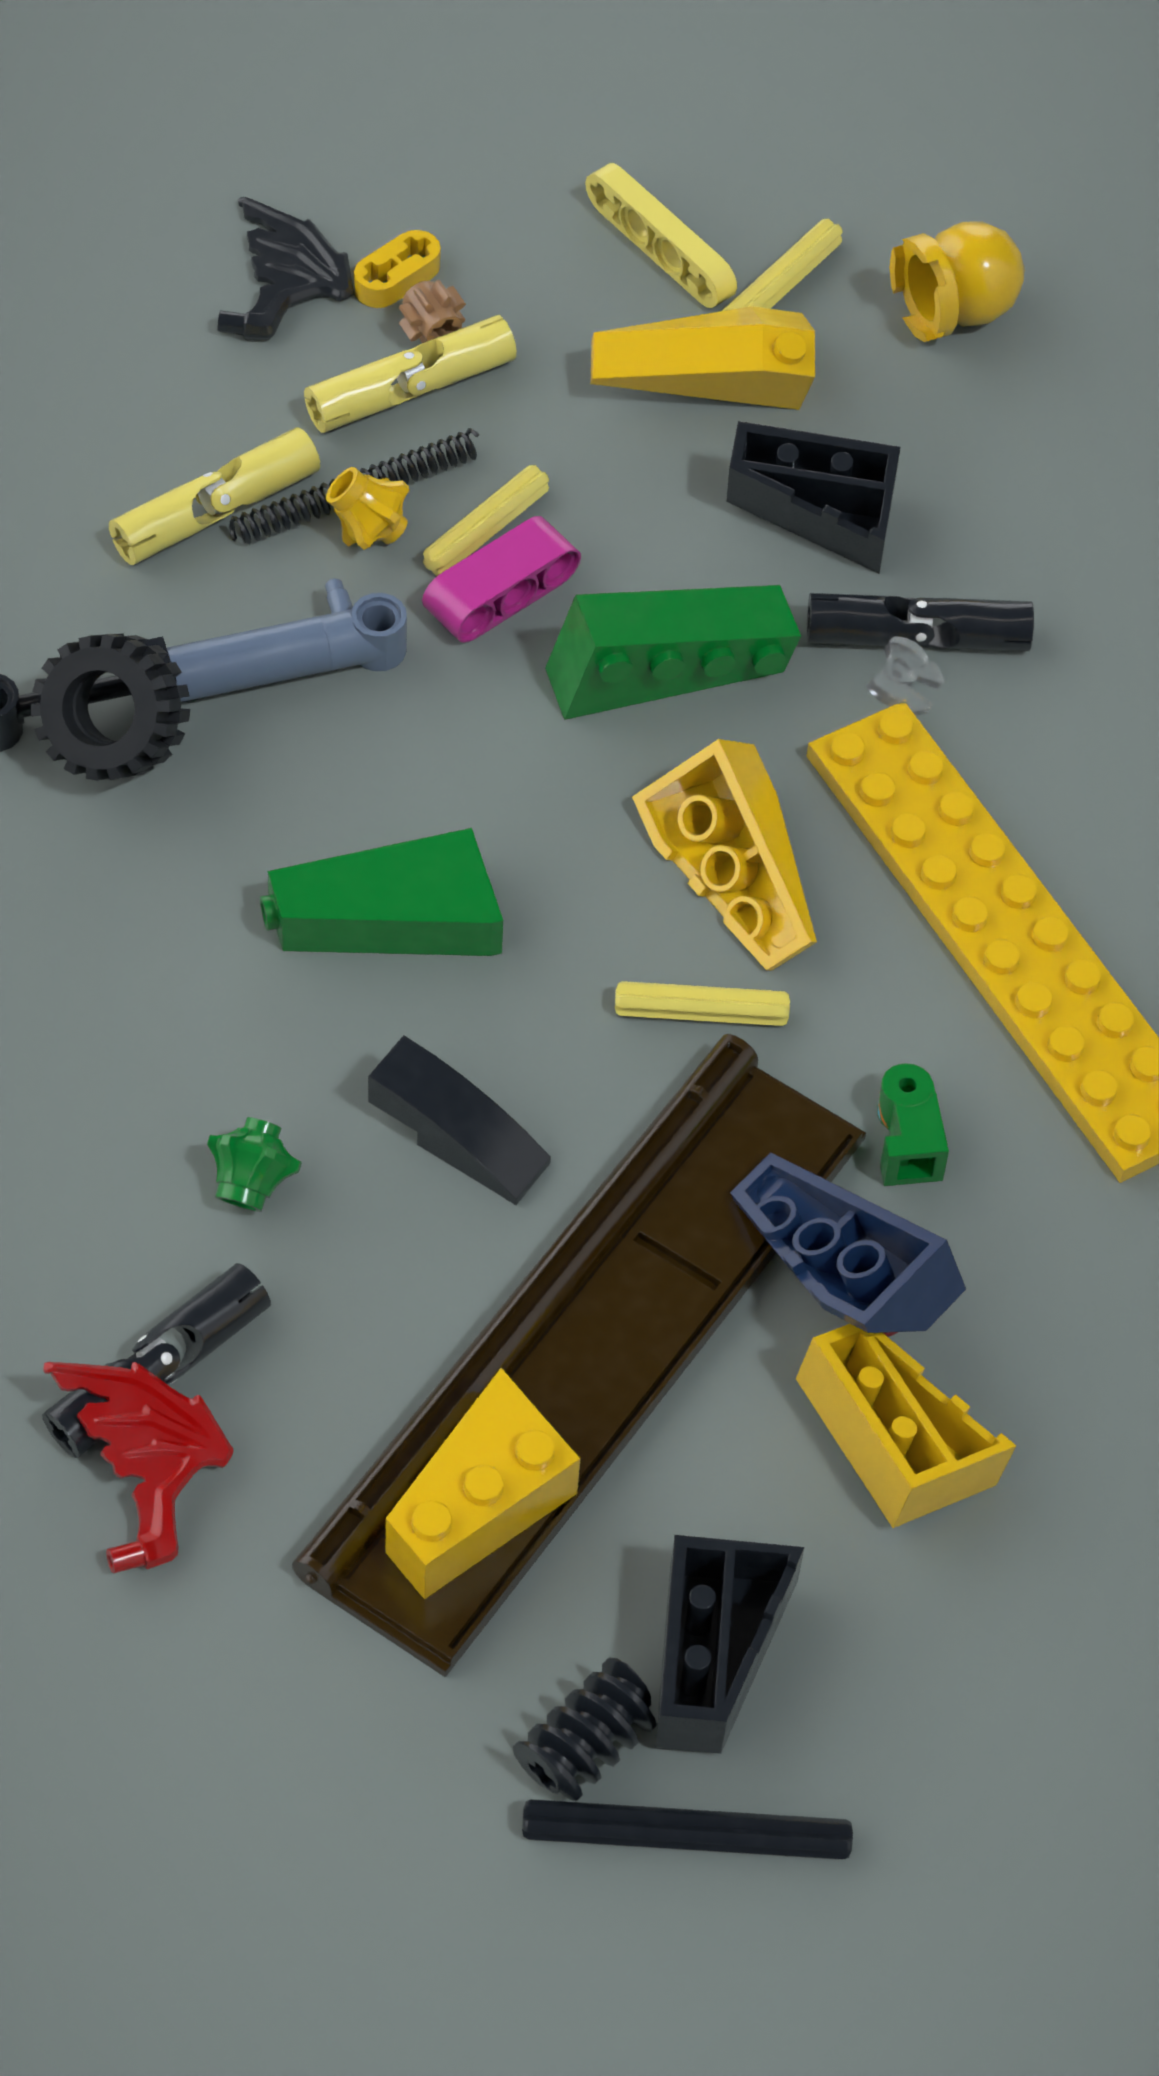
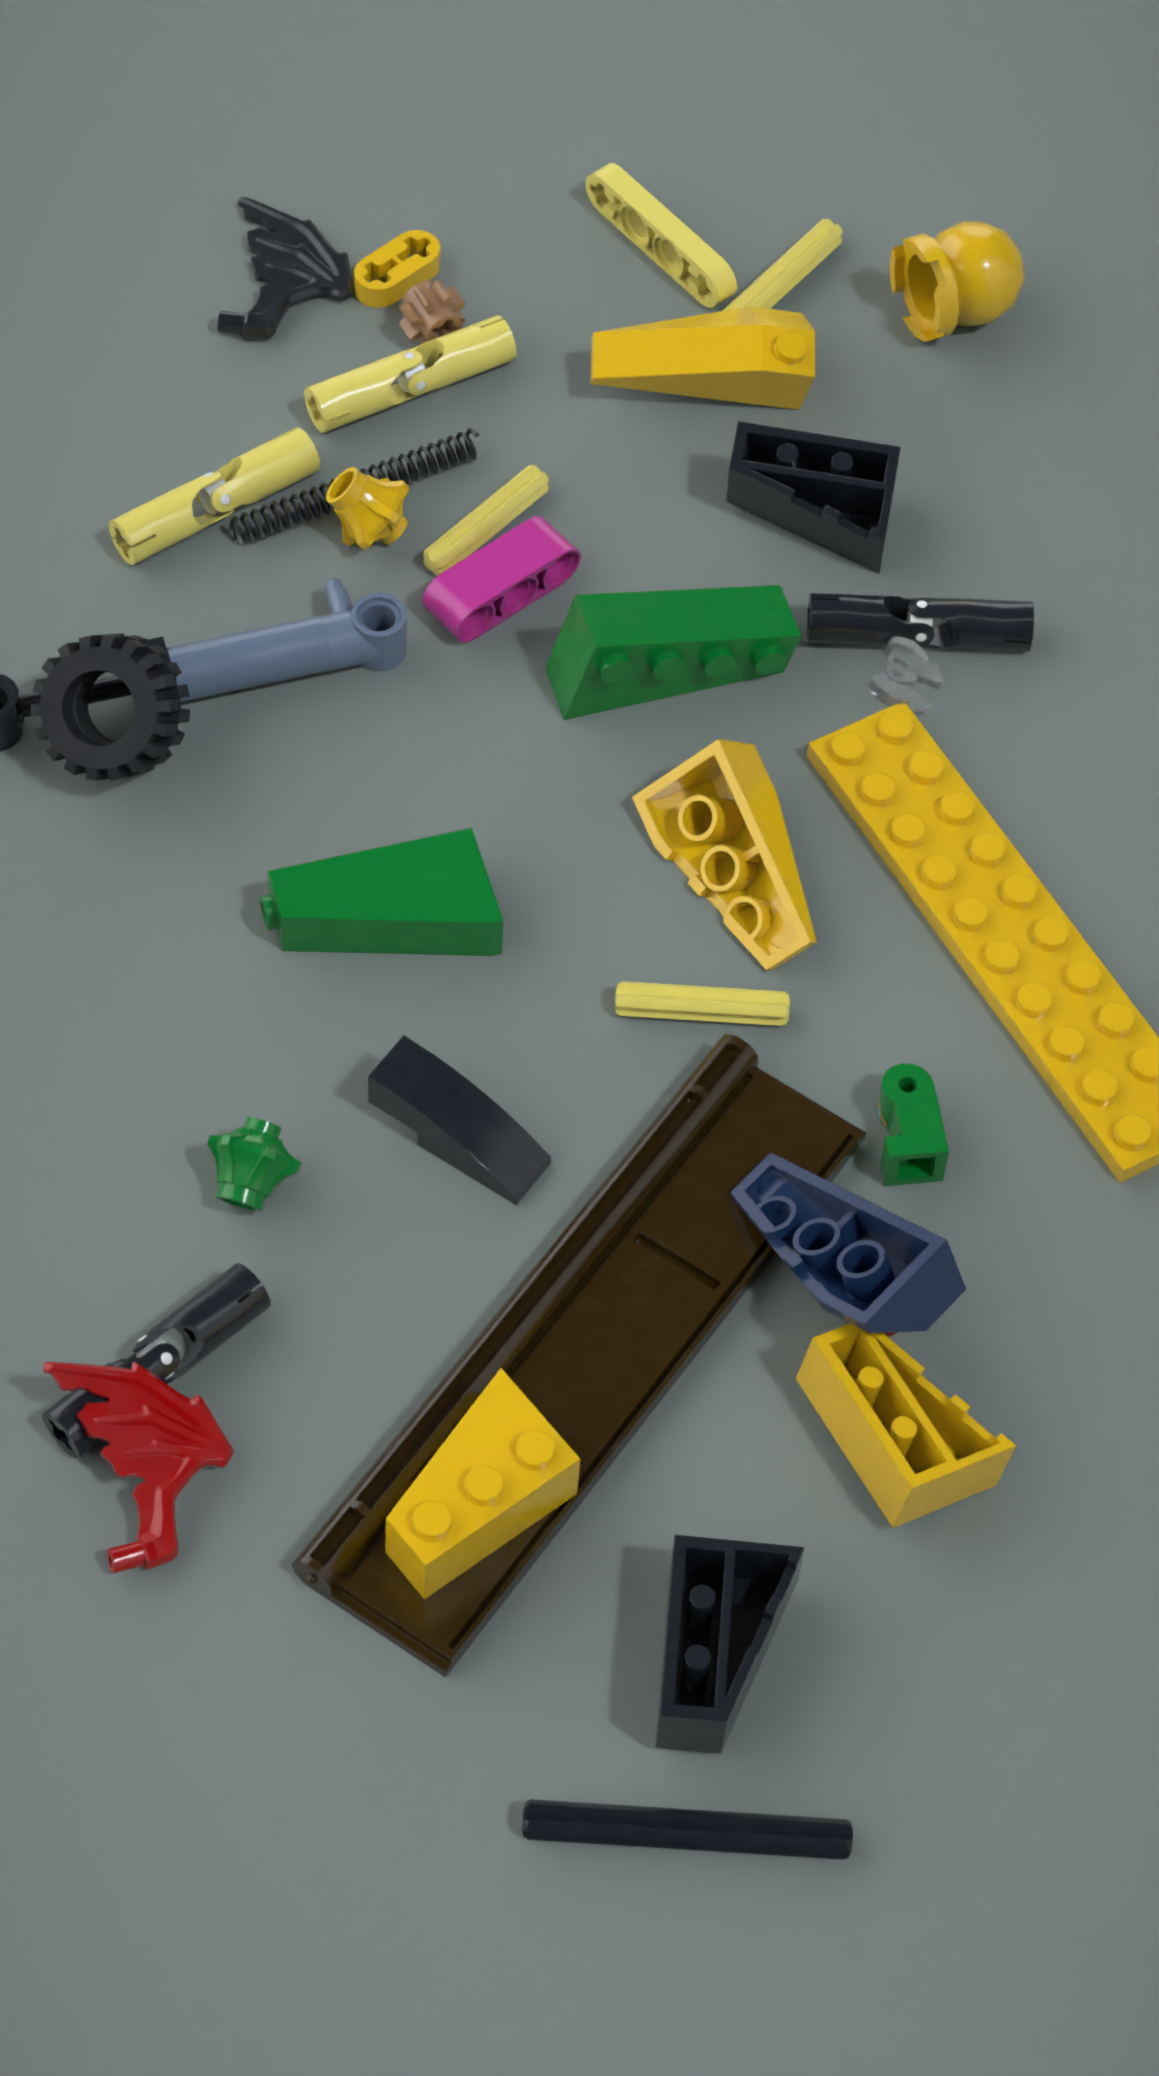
(586, 1730): black piece -> none

